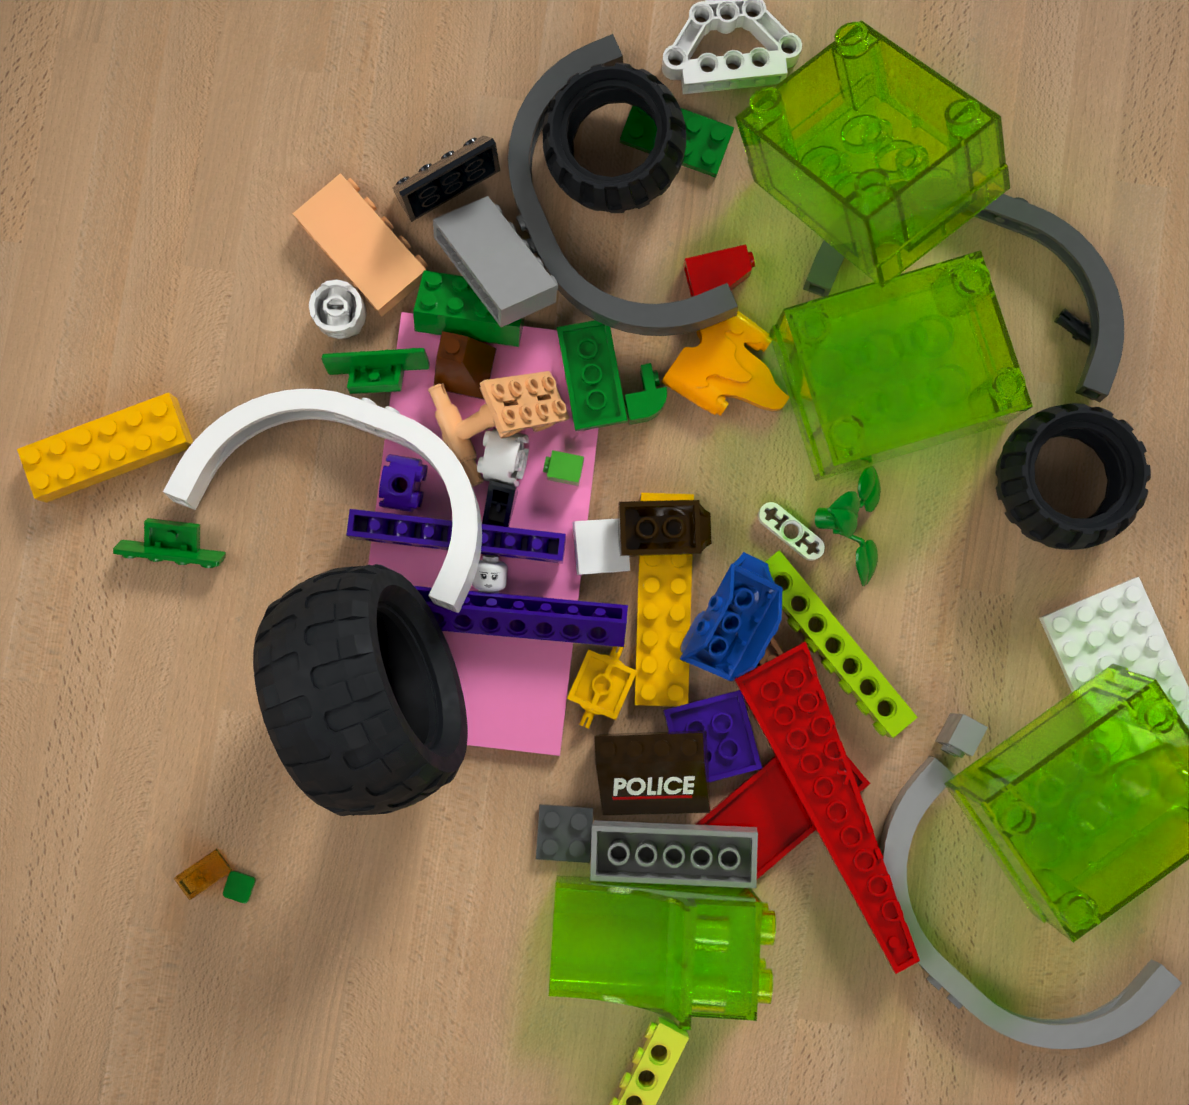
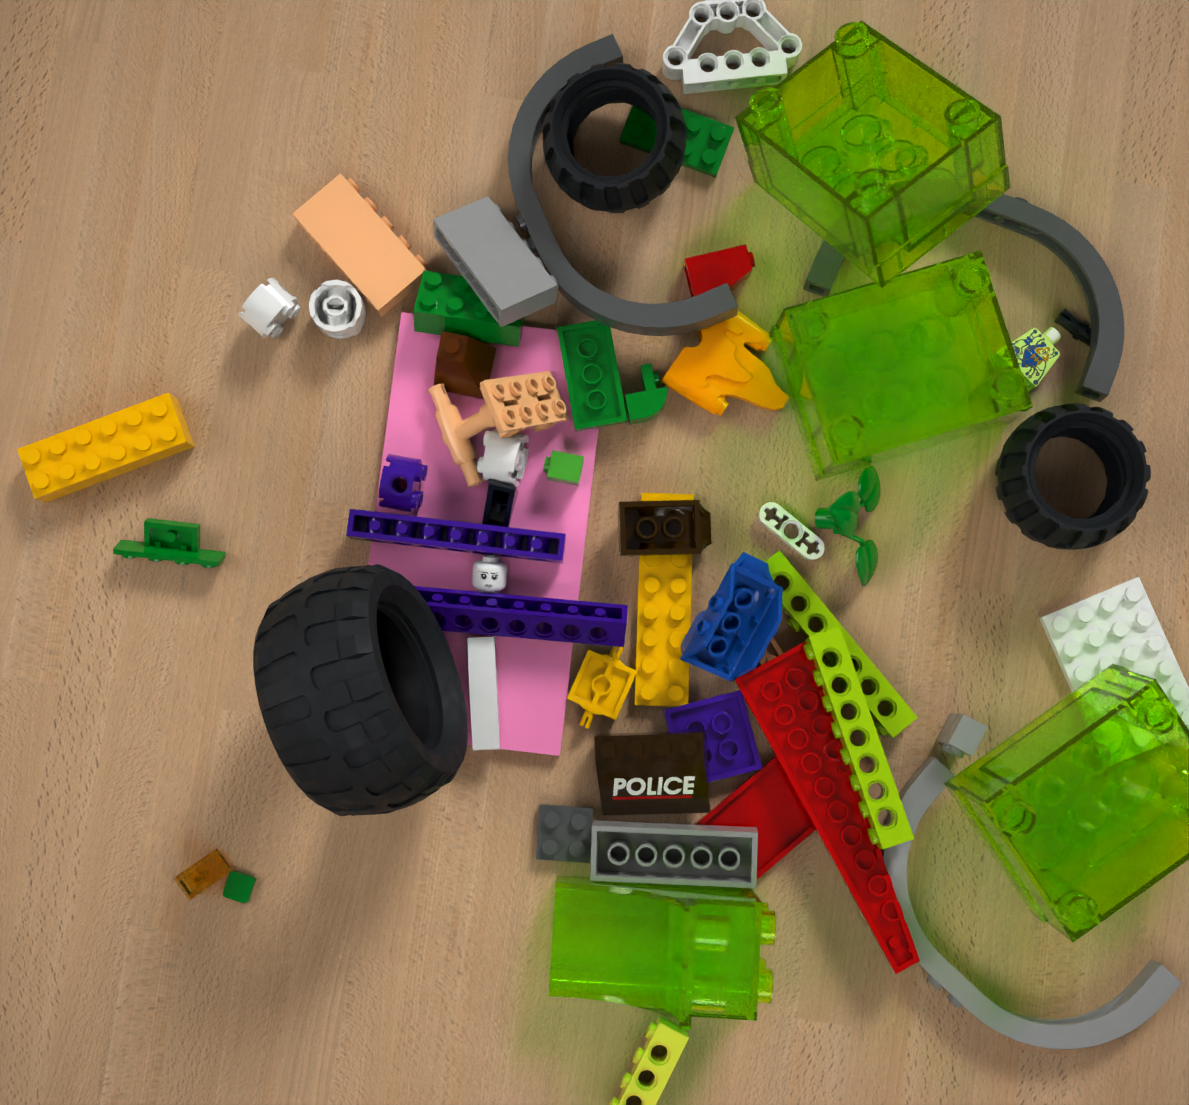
(259, 414): white arch -> none
(269, 308): none -> white brick
(375, 369): green bracket -> none
(447, 177): black slope -> none
(483, 693): none -> white slope
(598, 547): white tile -> none
(898, 828): none -> lime brick
(1036, 354): none -> torso

